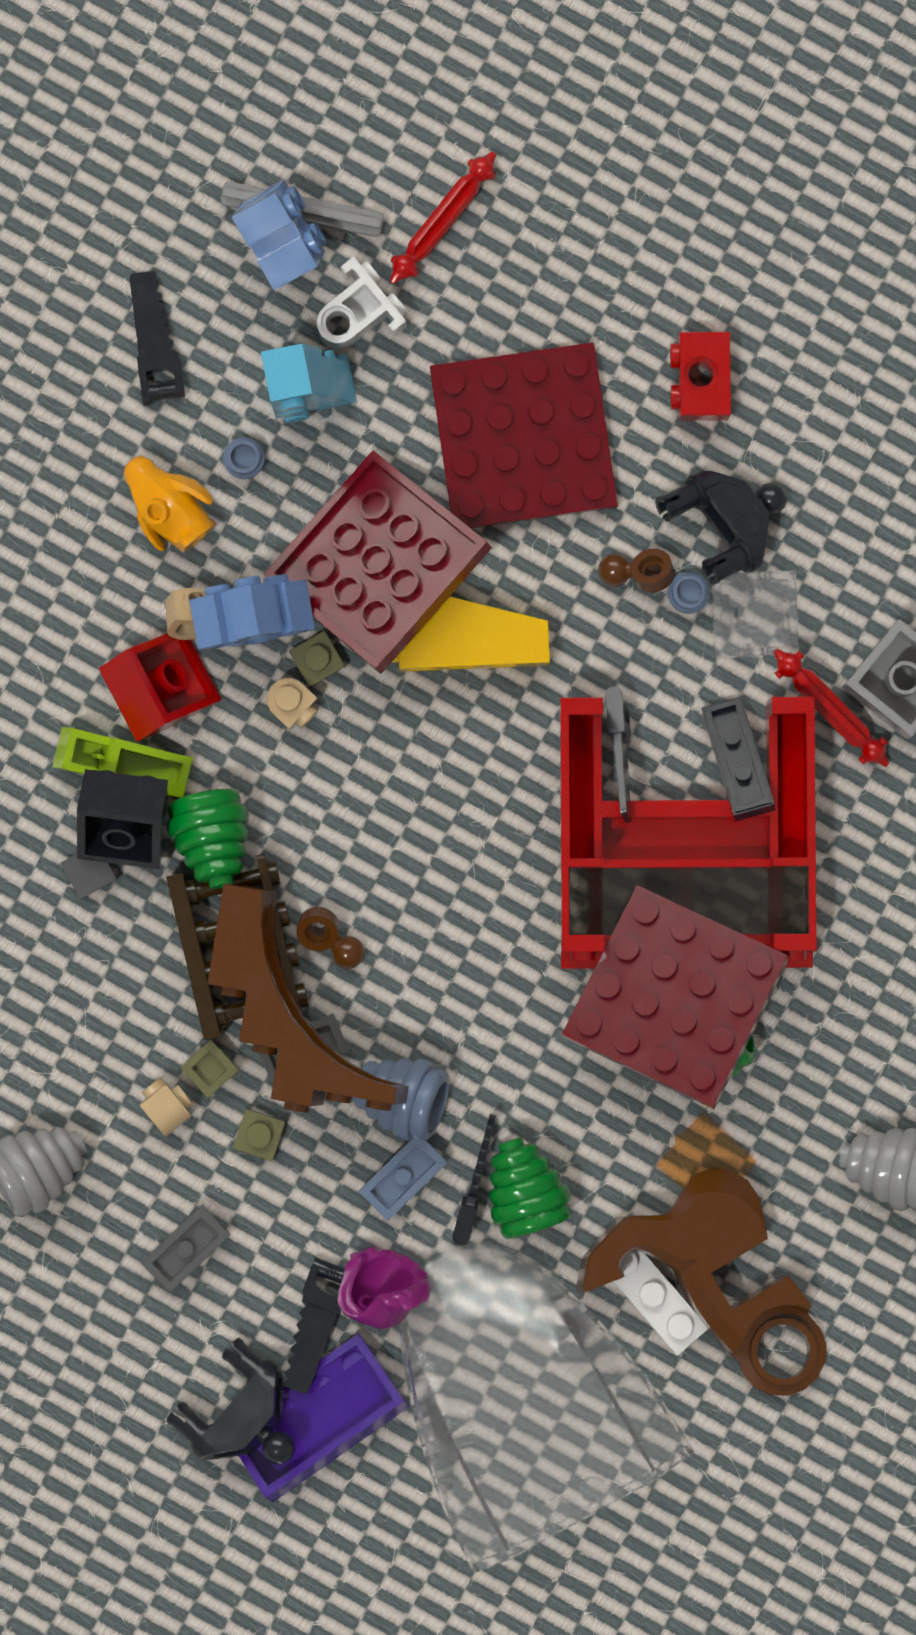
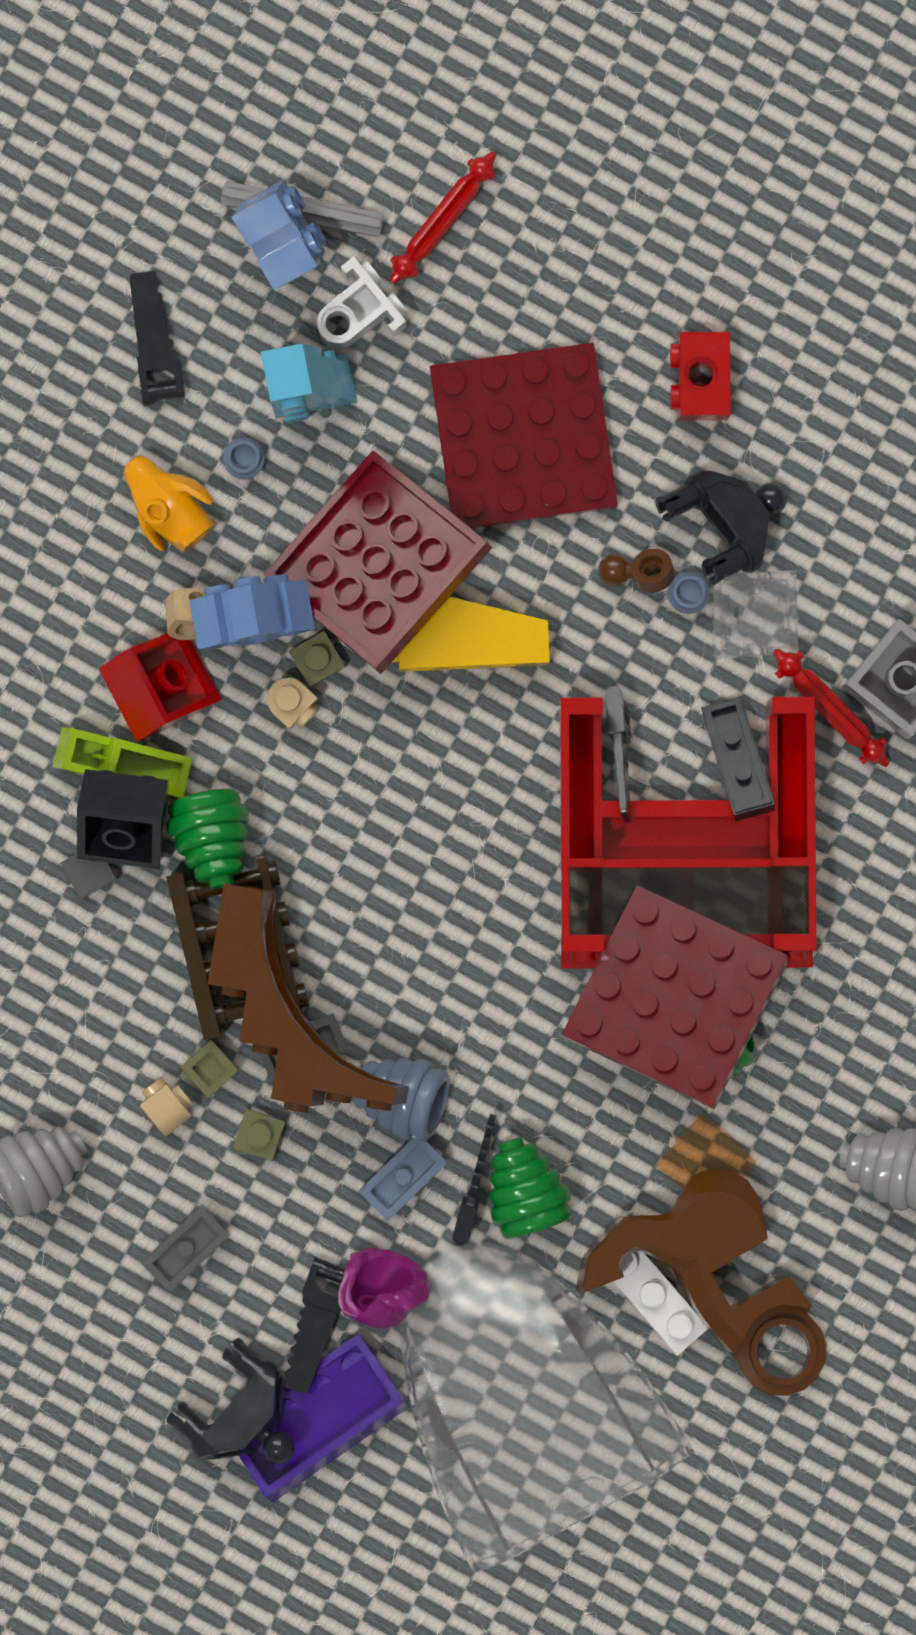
(346, 951): reddish brown plate -> none

